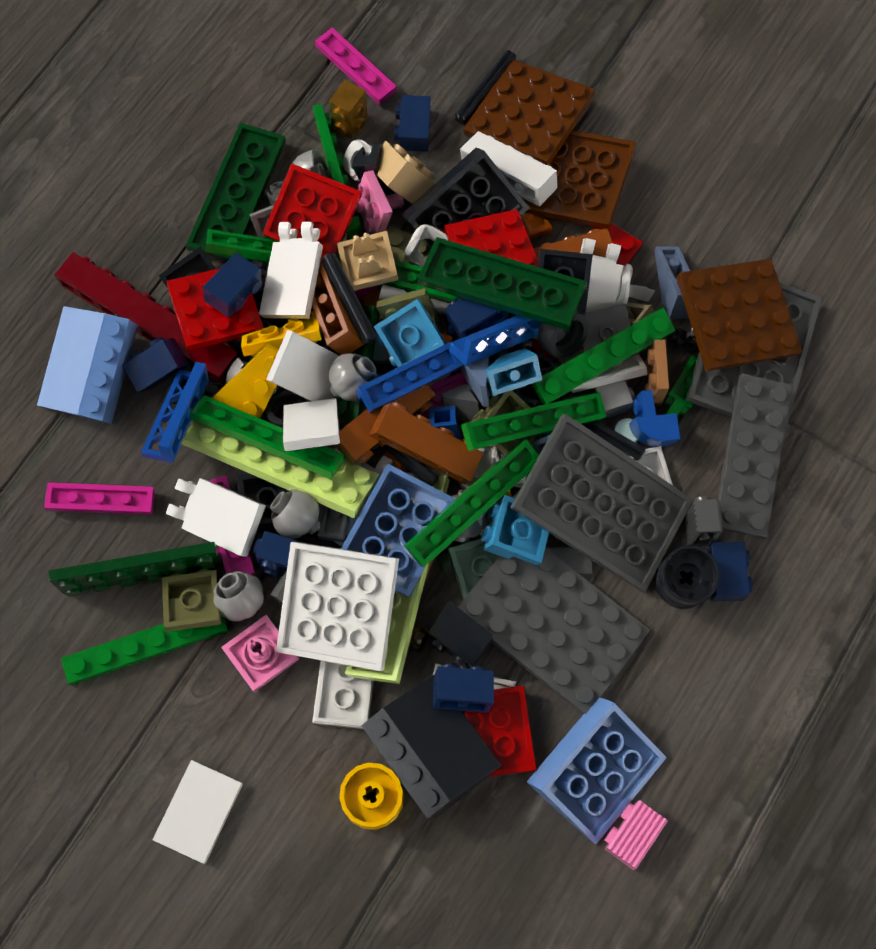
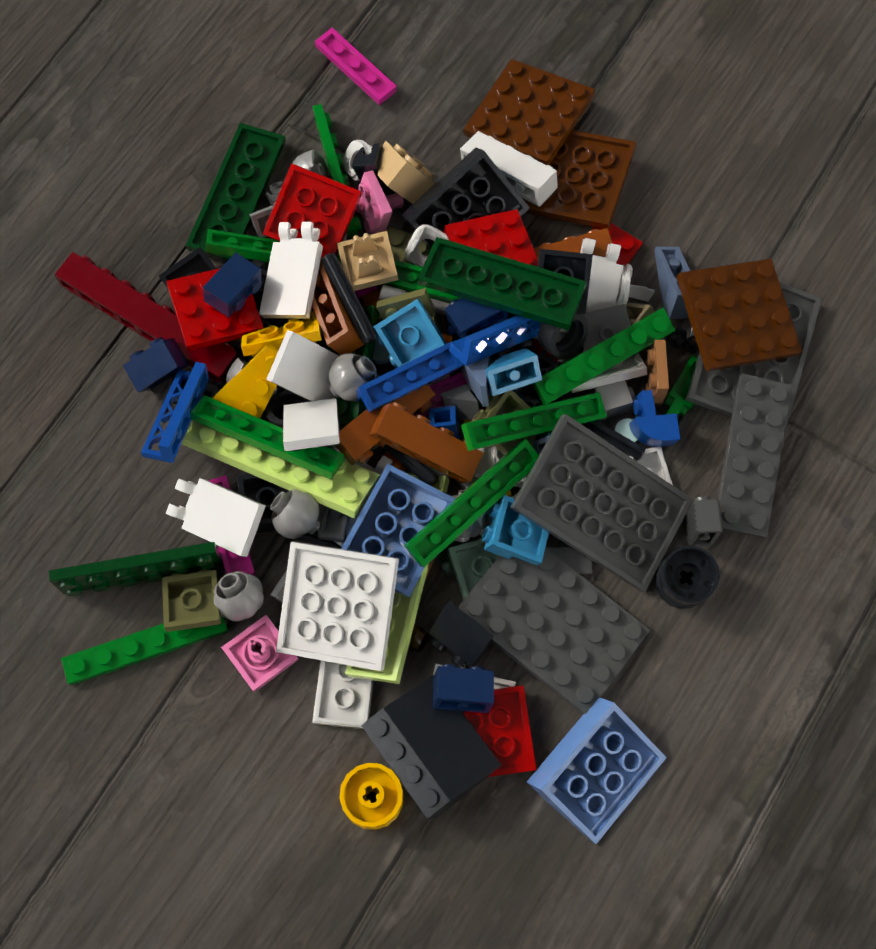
(87, 364): slope -> none
(100, 498): dark pink plate -> none
(197, 812): white tile -> none
(273, 554): dark blue brick -> none
(348, 109): pearl gold brick -> none
(414, 122): dark blue brick -> none
(480, 92): black axle -> none
(535, 225): orange tile -> none
(635, 834): bright pink brick -> none
(732, 563): dark blue brick -> none

